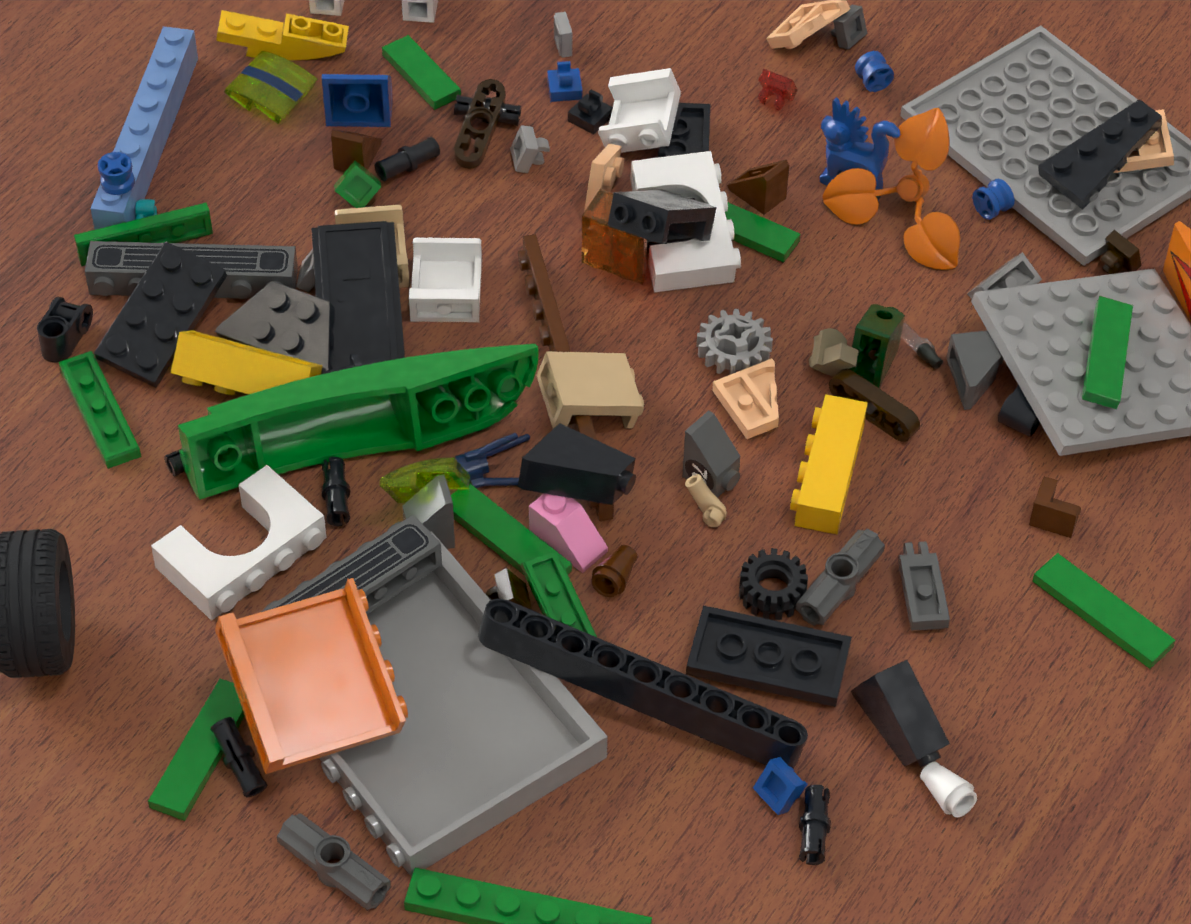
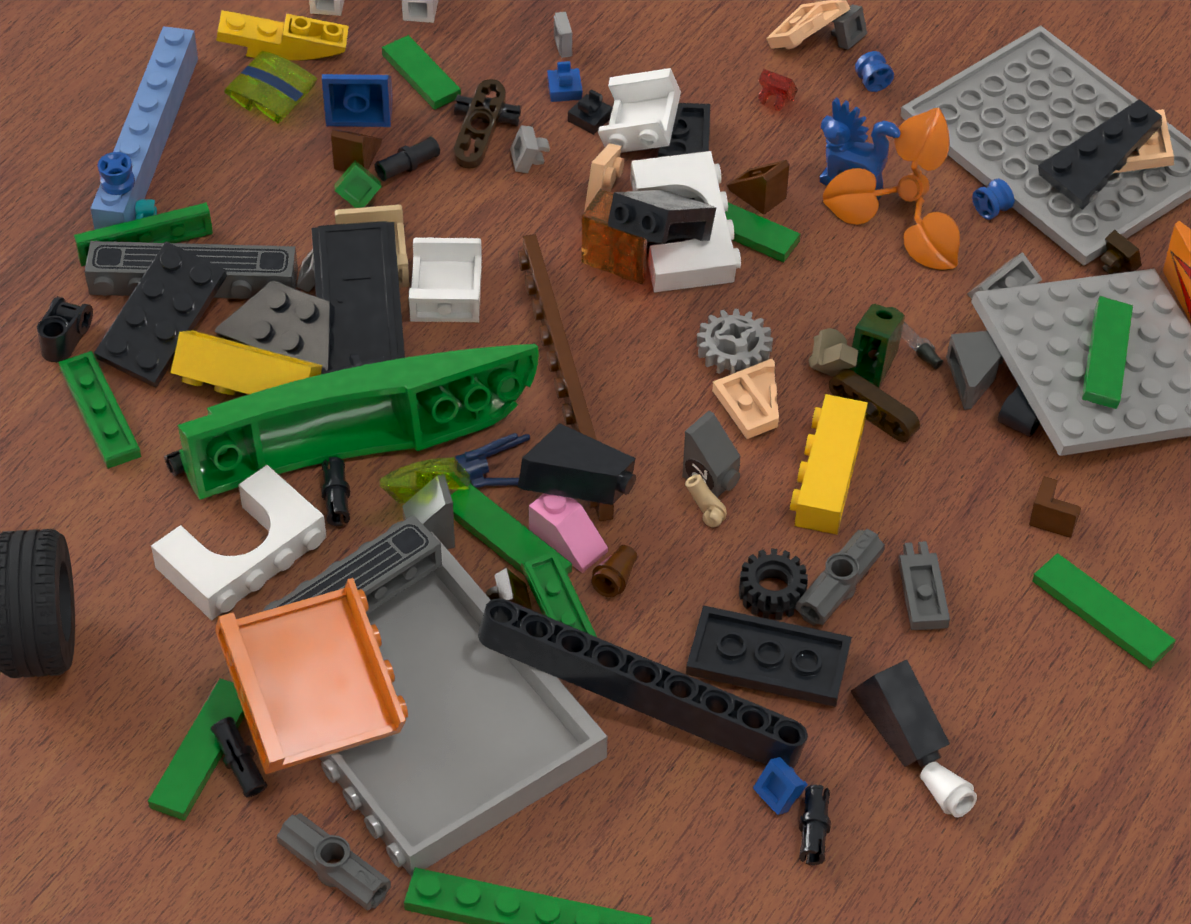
(589, 386): tan panel -> none

